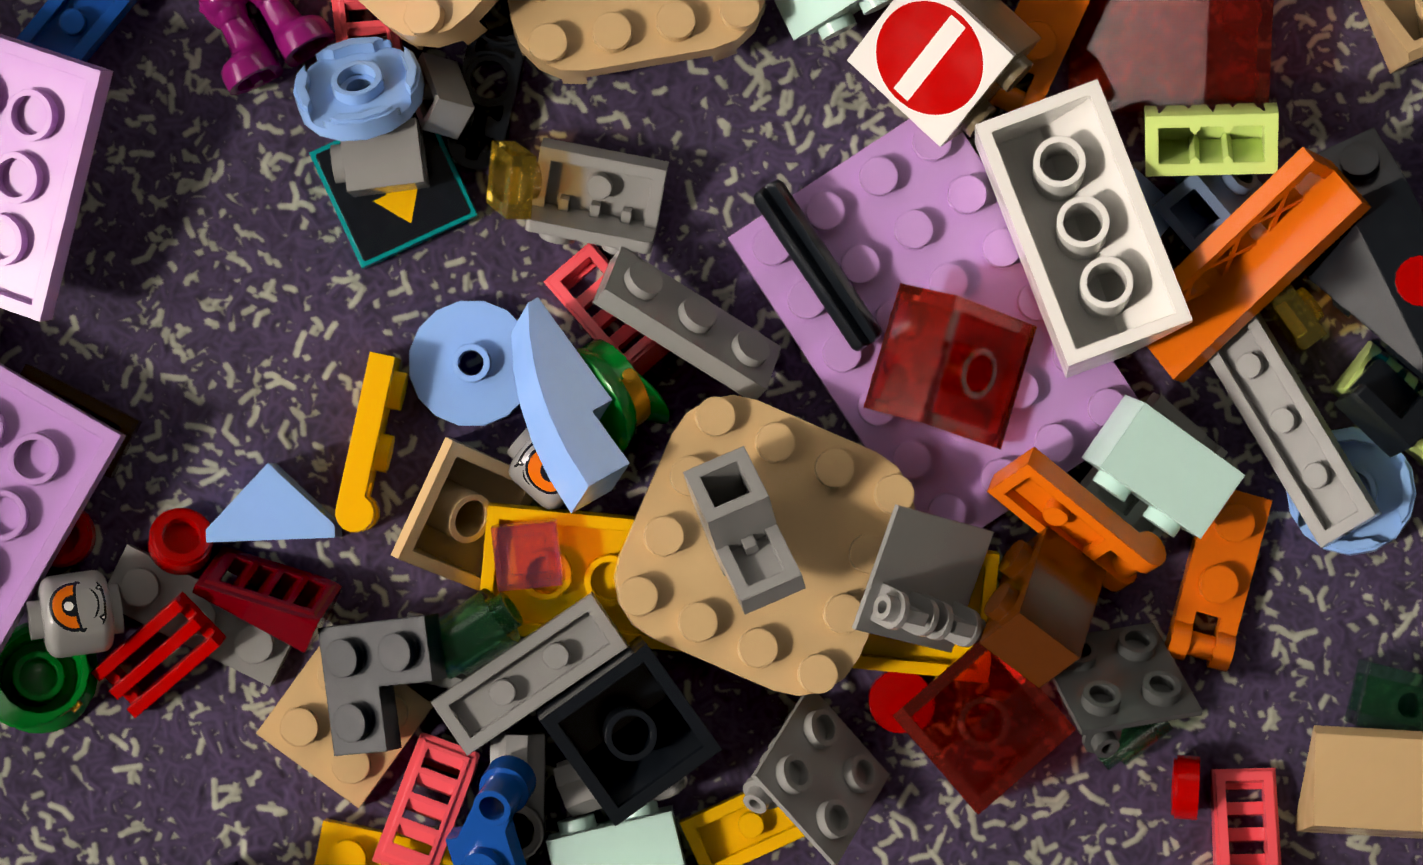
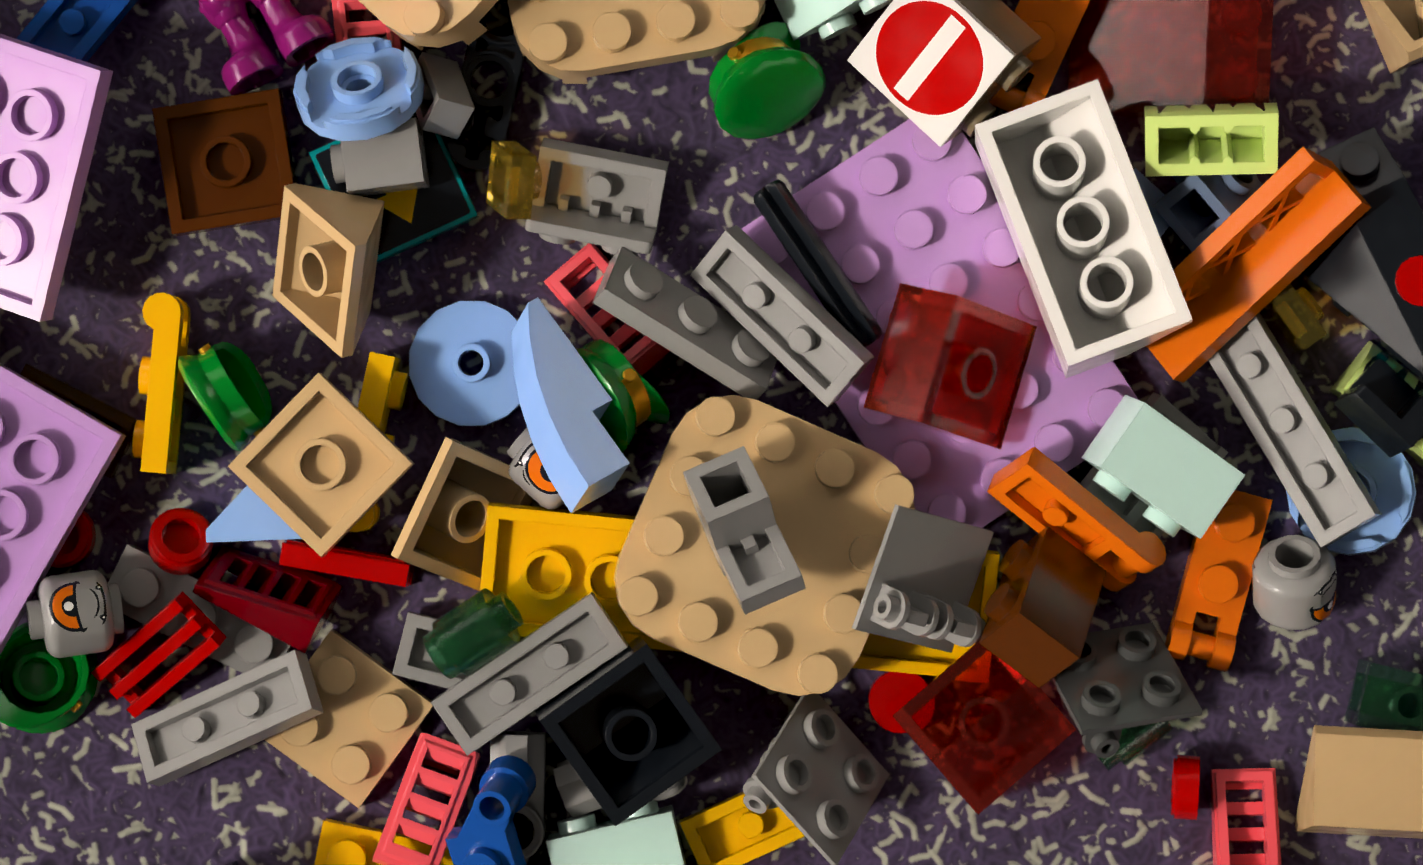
(160, 379): none -> yellow plate
(224, 161): none -> reddish brown plate
(227, 718): none -> light grey plate
(228, 391): none -> green piece
(321, 464): none -> tan plate
(328, 262): none -> tan slope
(347, 563): none -> red tile
(360, 675): plate -> none
(527, 554): clear pink tile -> none
(765, 83): none -> green piece
(782, 315): none -> light grey plate
(1294, 582): none -> light grey head

